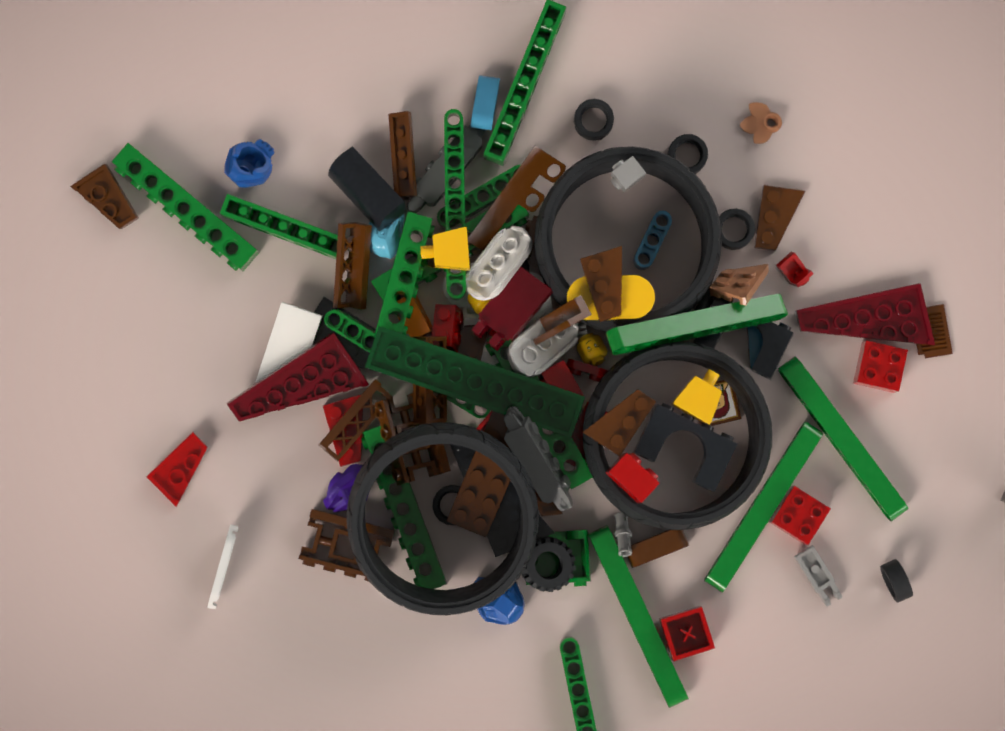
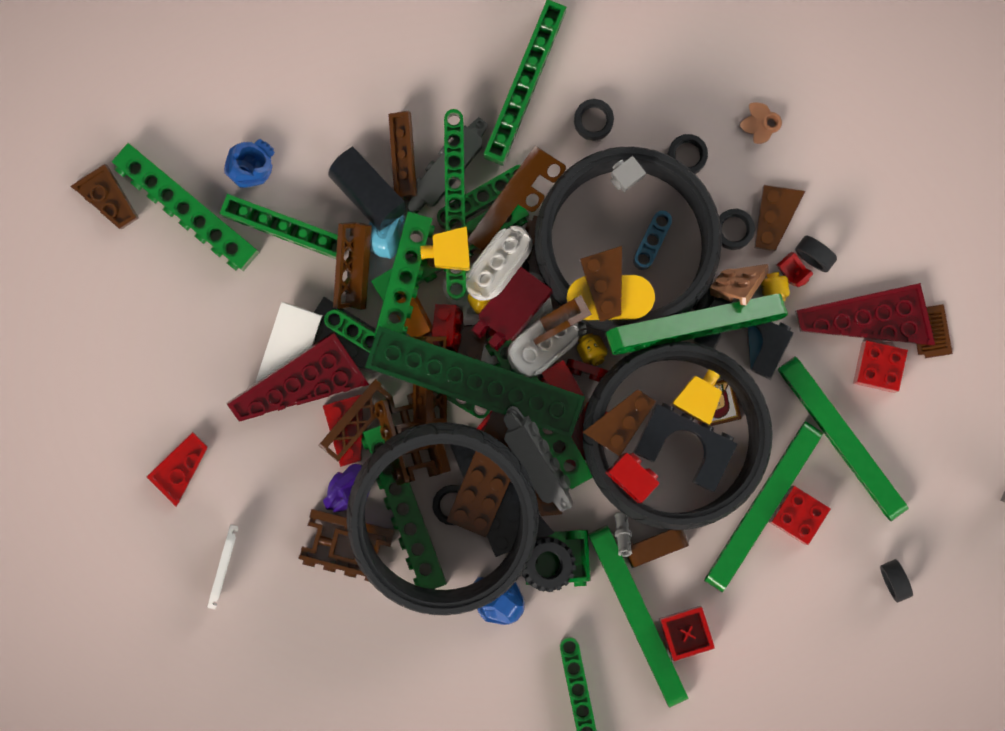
(485, 102): dark azure beam -> none
(775, 285): none -> yellow head
(816, 253): none -> black tyre
(817, 573): light grey hinge -> none

